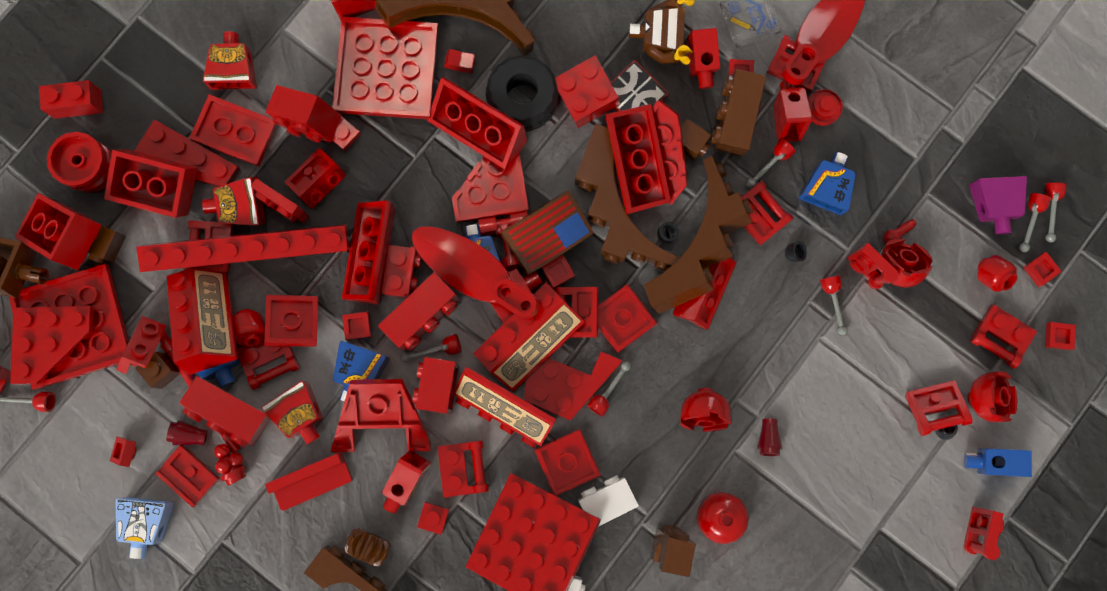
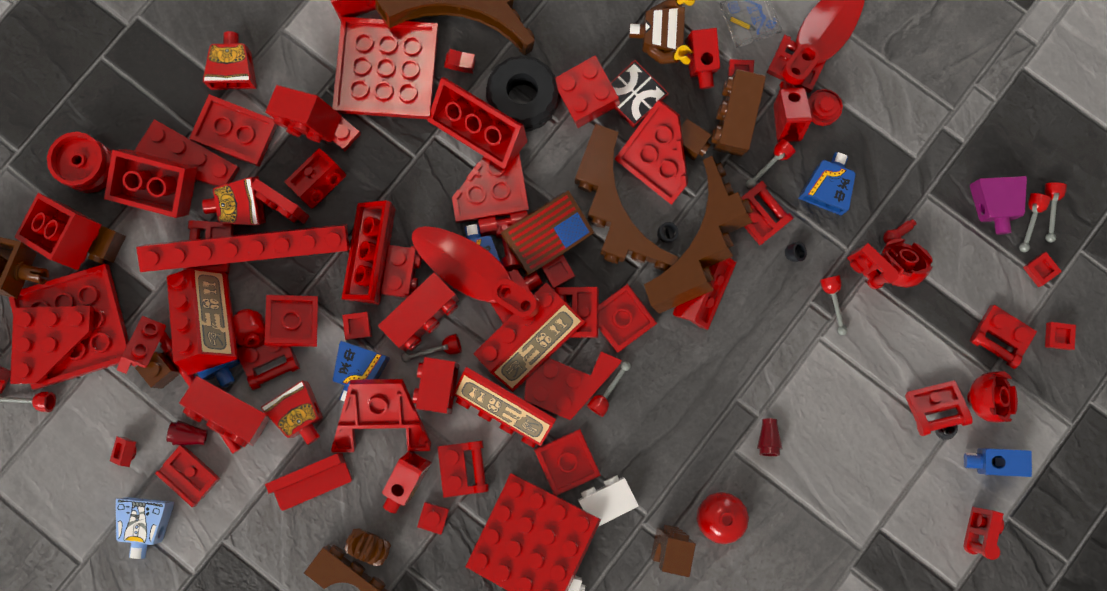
(71, 99): red brick -> none
(229, 464): red piece -> none
(638, 158): red slope -> none
(705, 410): red cylinder -> none
(997, 273): red head -> none

